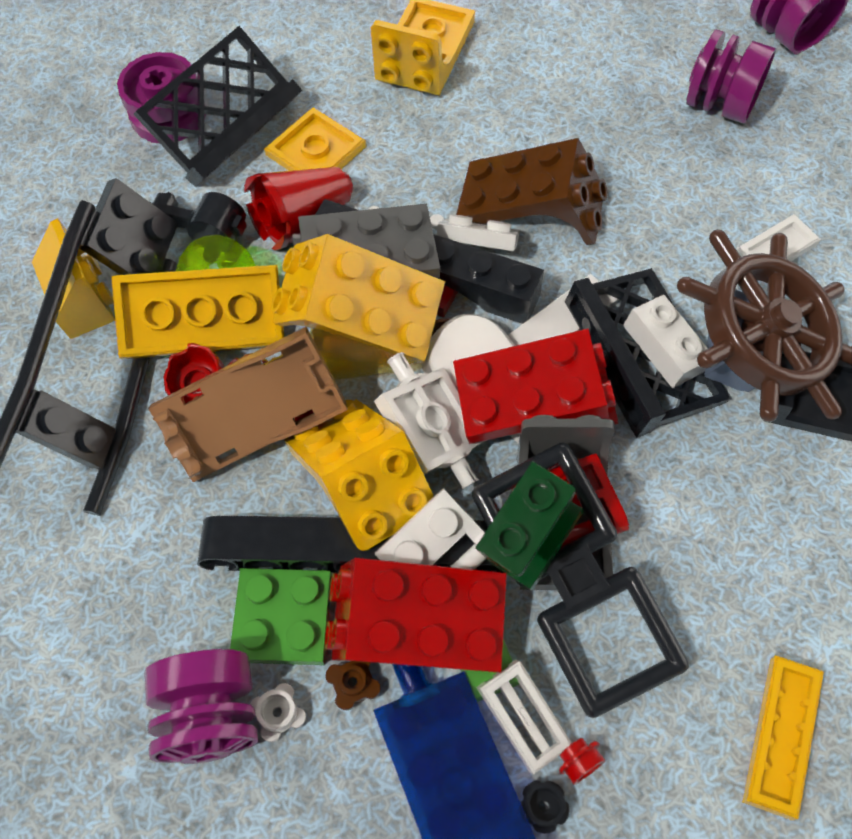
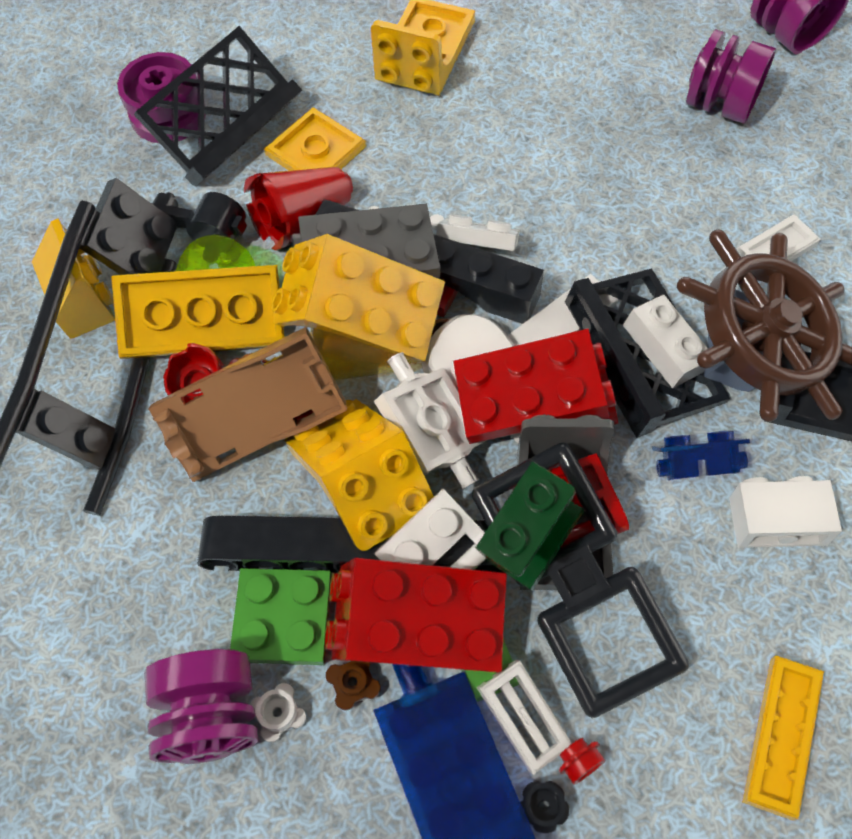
(537, 181): reddish brown bracket -> none
(719, 452): none -> clear blue hinge
(784, 513): none -> white brick

